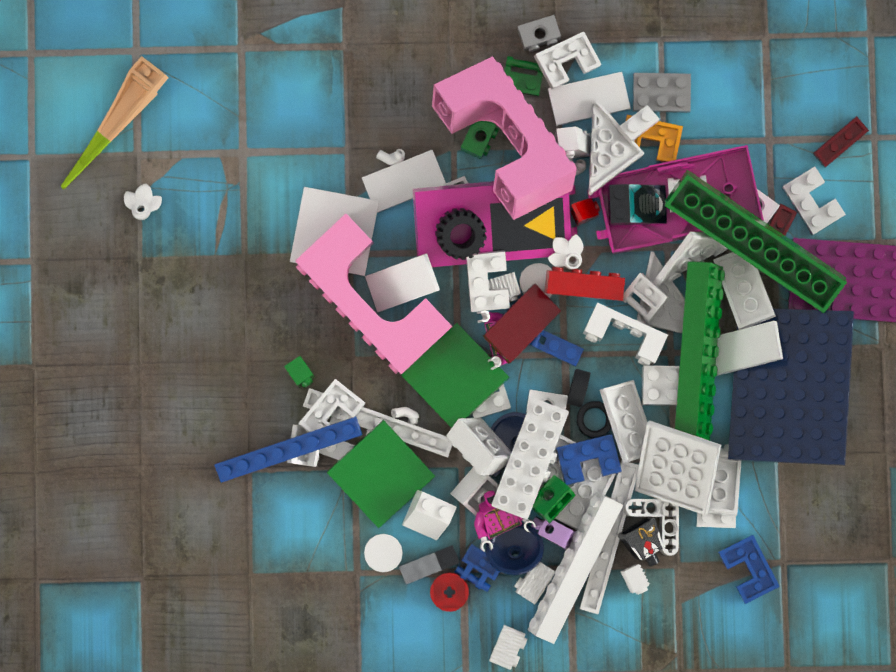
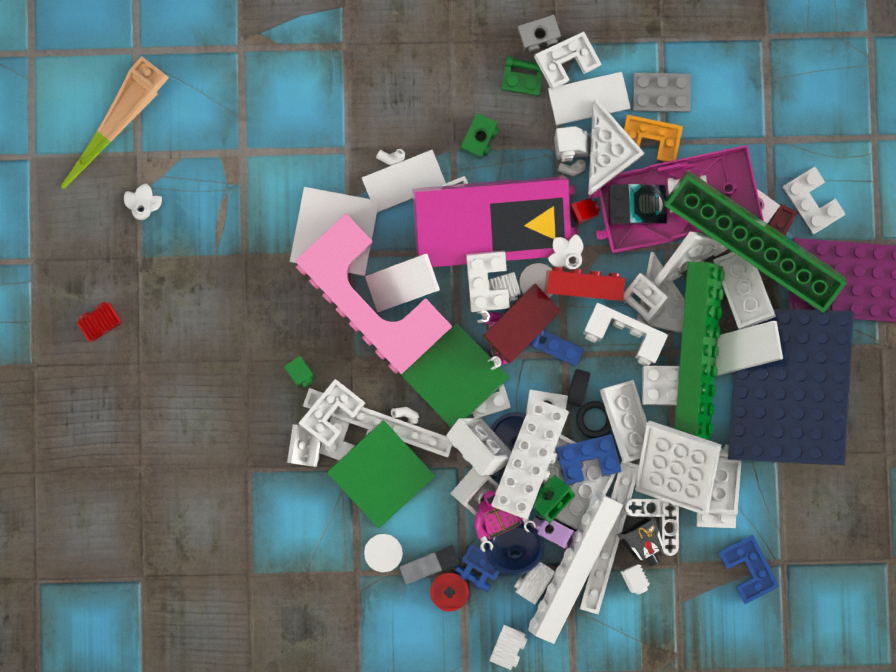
(99, 321): none -> red brick
(288, 449): blue plate -> none
(428, 515): white slope -> none
(453, 219): black tyre -> none
(490, 95): bright pink arch -> none
(638, 124): white plate -> none
(840, 142): dark red tile -> none

